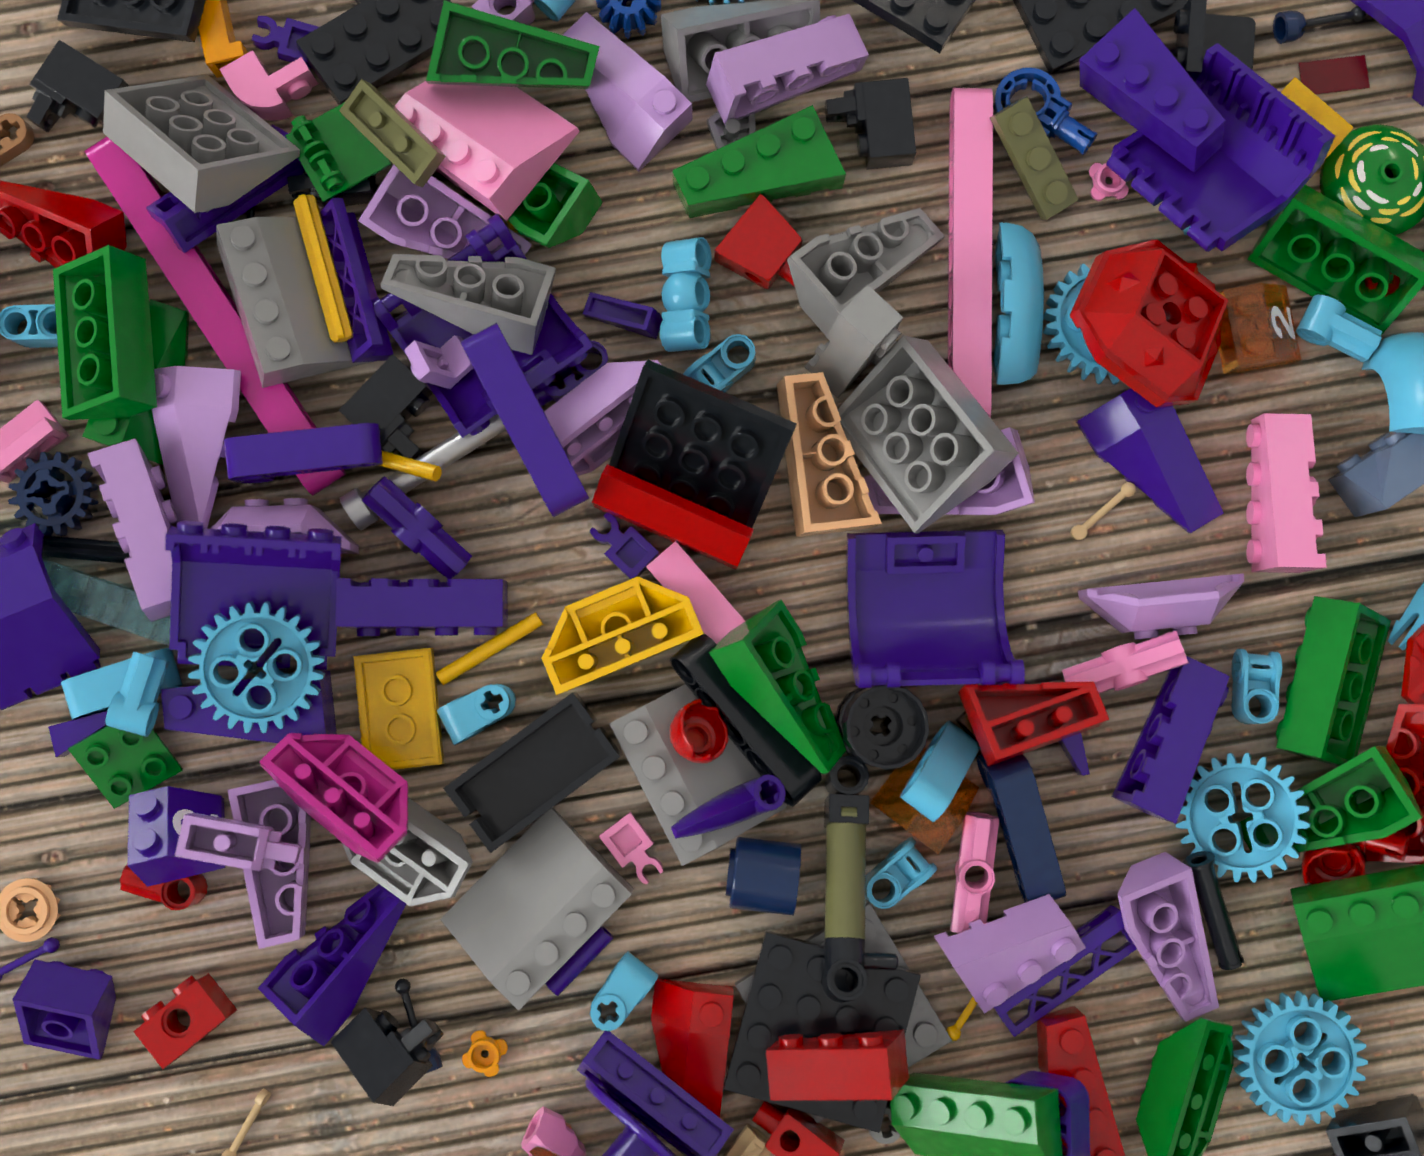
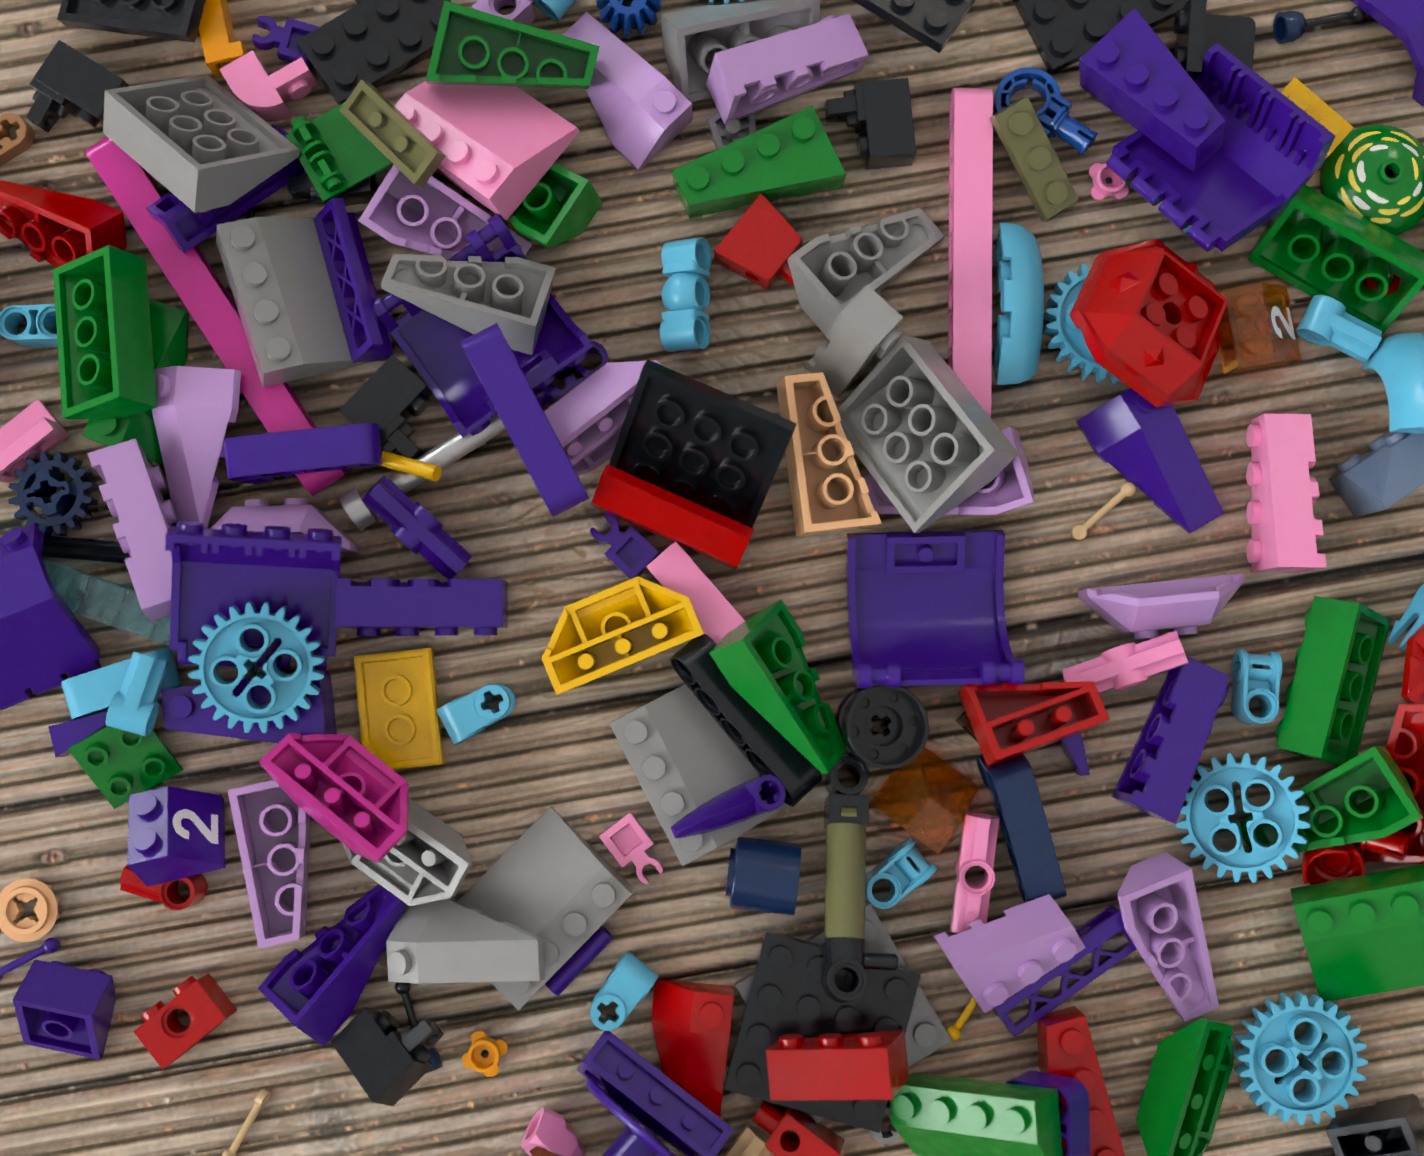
(233, 843): lavender hinge -> none
(323, 268): yellow axle -> none
(439, 365): lavender bracket -> none
(460, 945): none -> light grey wedge
(489, 648): yellow bar -> none
(533, 771): black piece -> none
(624, 314): dark purple piece -> none
(698, 732): red hair -> none
(719, 368): medium azure piece -> none
(940, 771): medium azure beam -> none
(1214, 910): black pin -> none
(1335, 74): dark red sticker -> none

